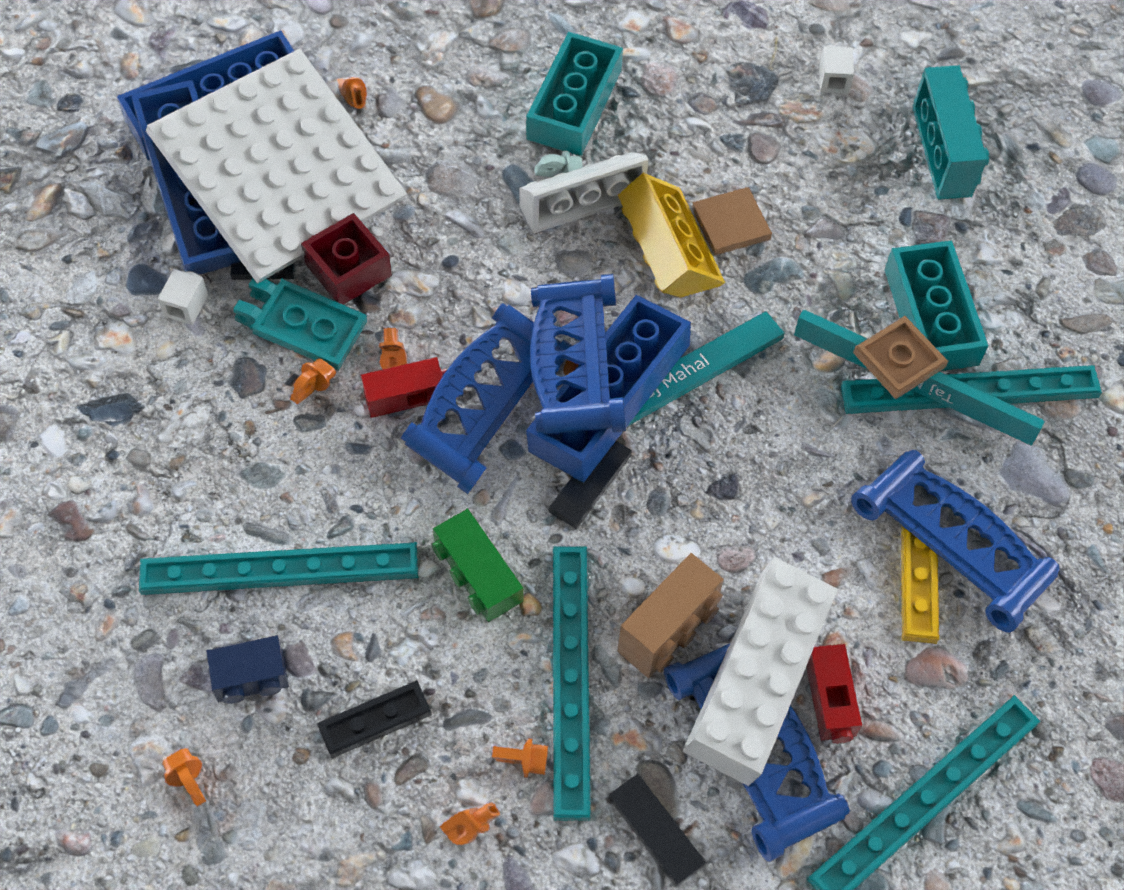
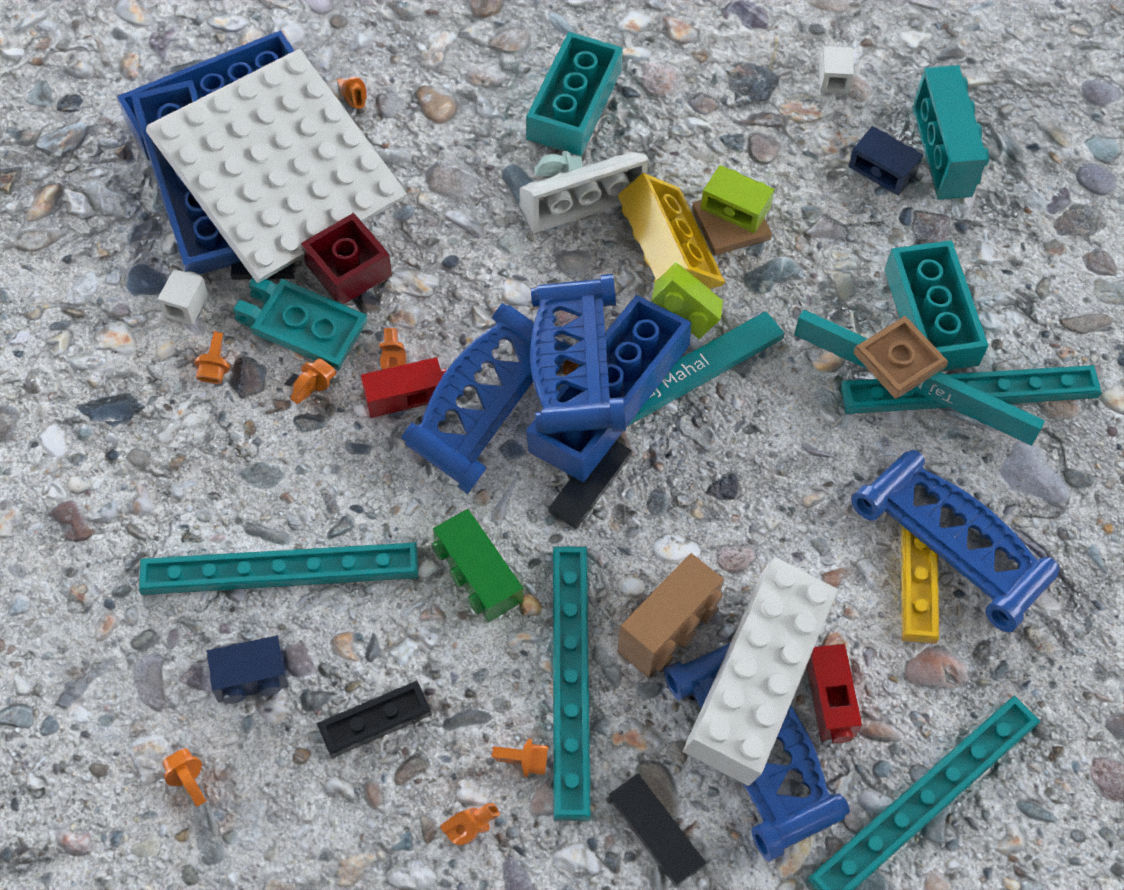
(212, 366): none -> orange piece
(688, 298): none -> lime brick
(737, 198): none -> lime brick
(885, 160): none -> dark blue brick

